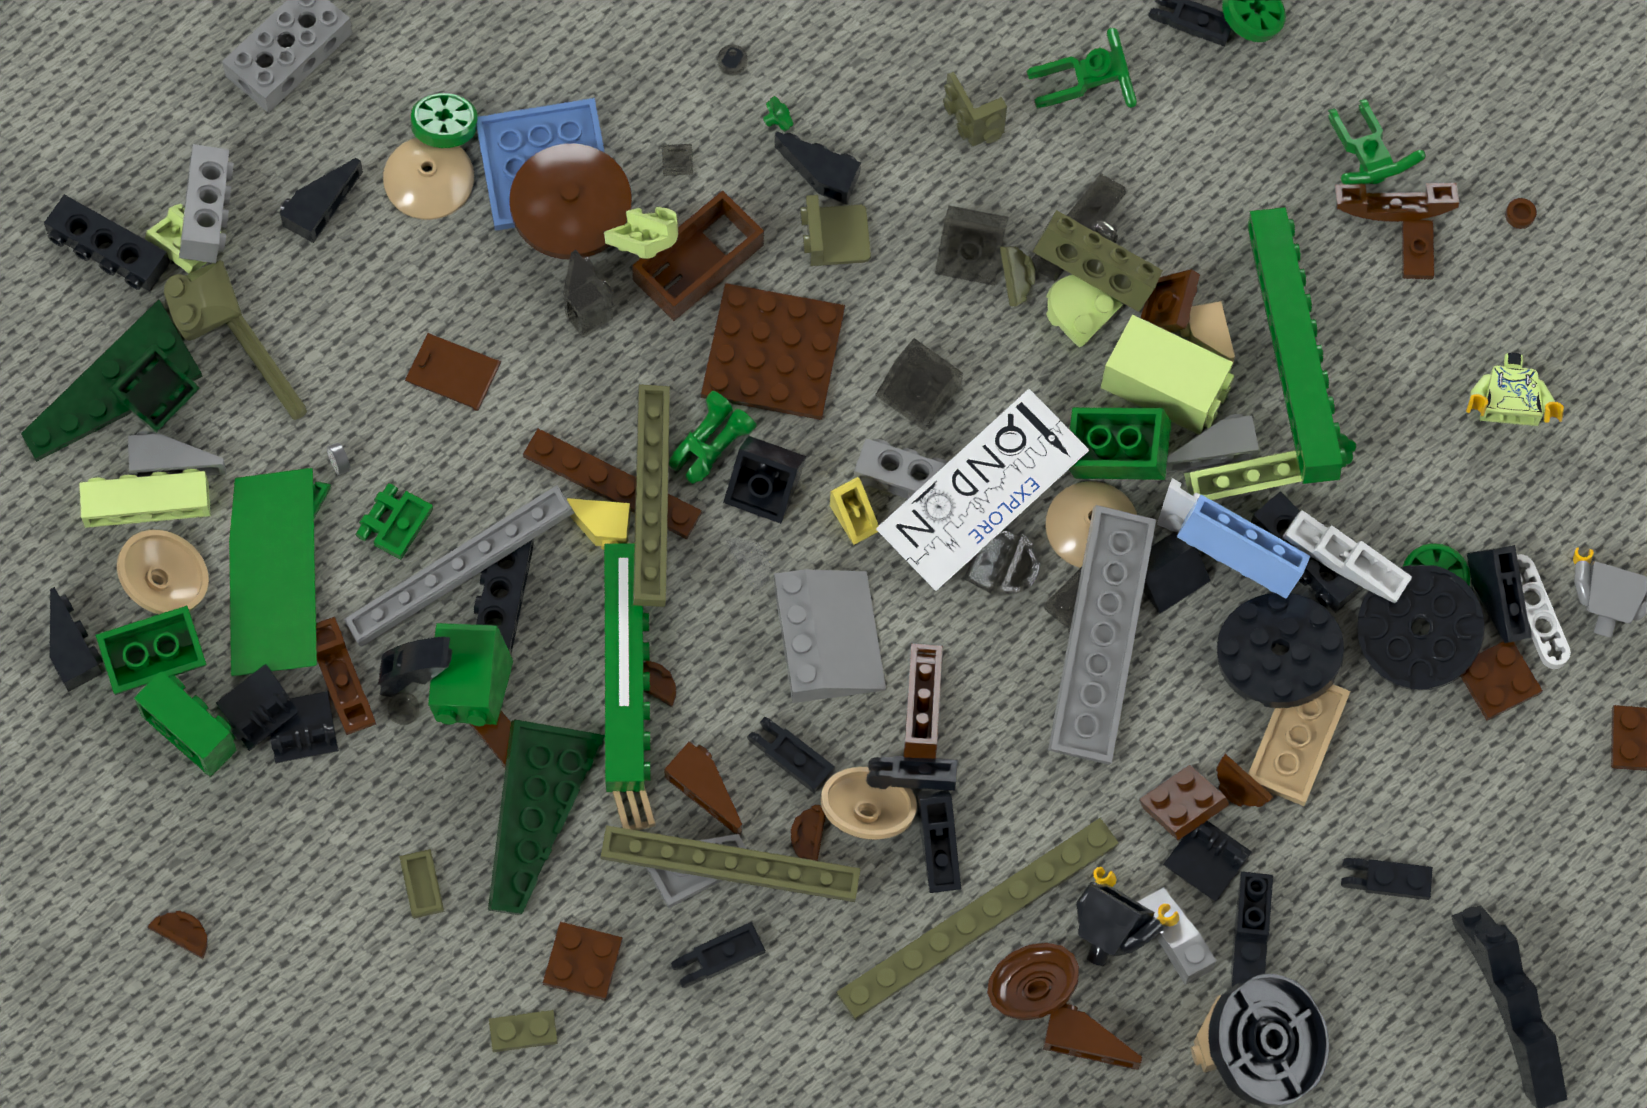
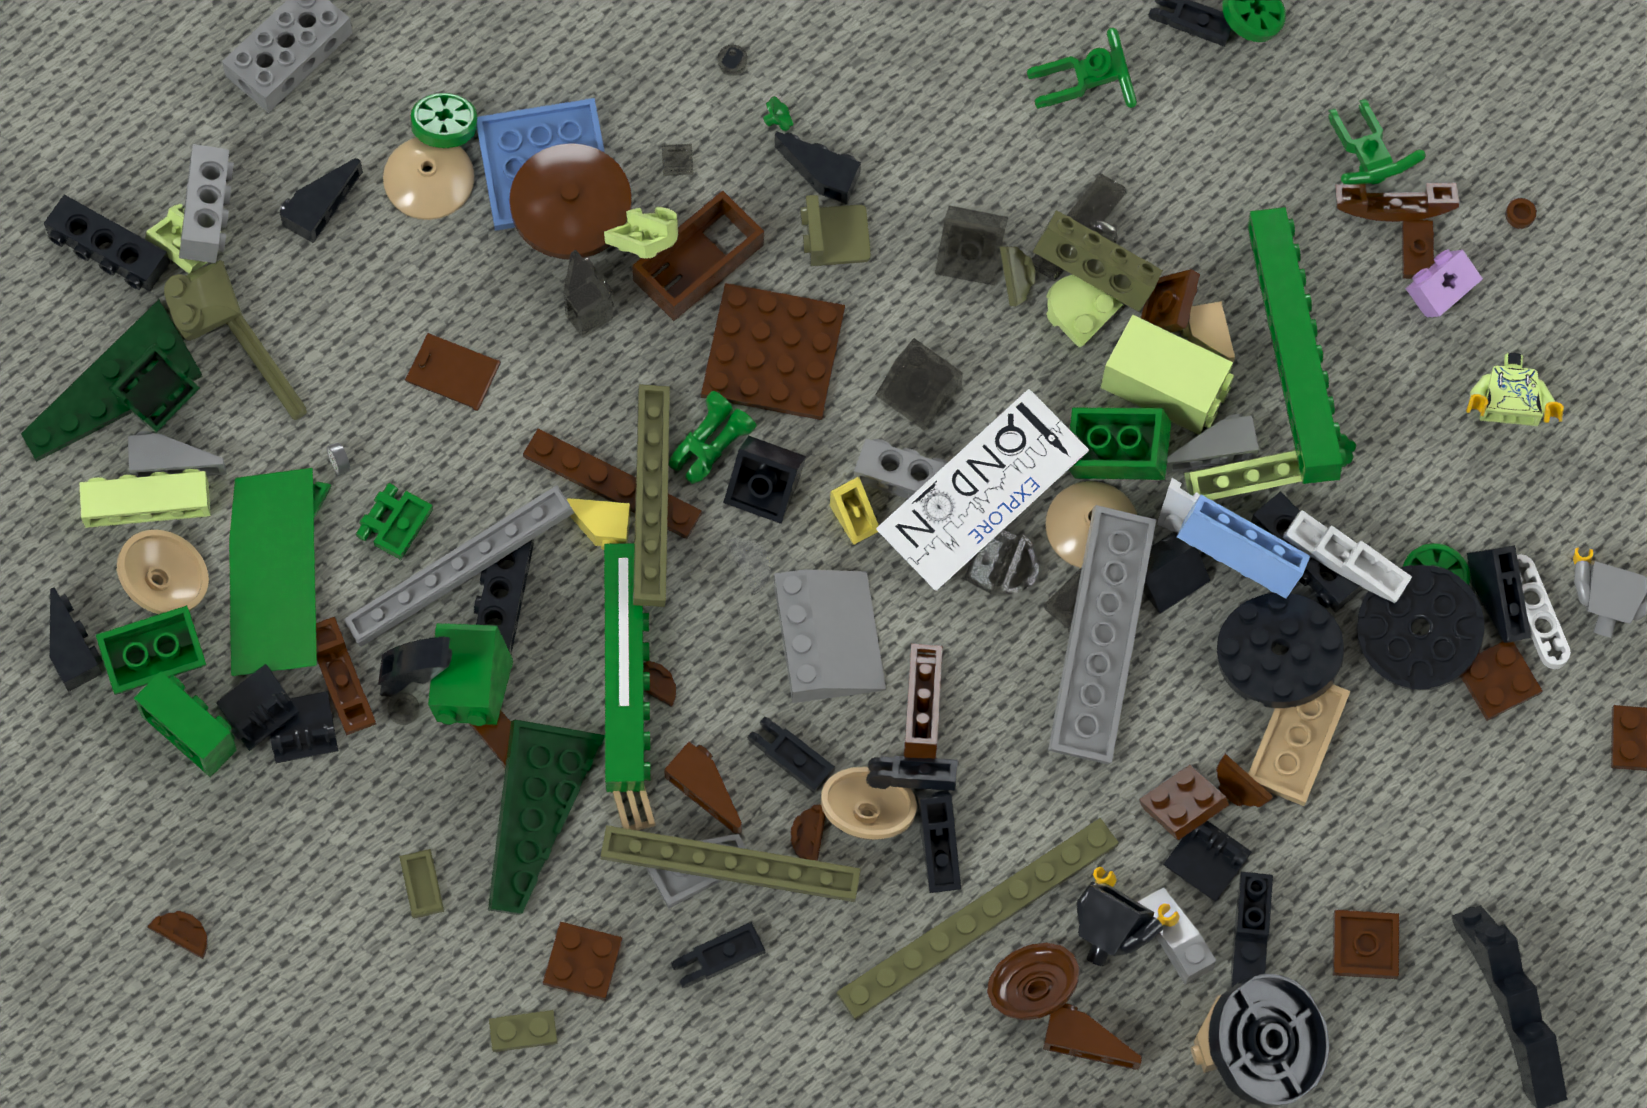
(978, 123): olive bracket -> none
(1366, 944): none -> reddish brown plate
(1390, 878): black hinge -> none
(1443, 282): none -> lavender brick

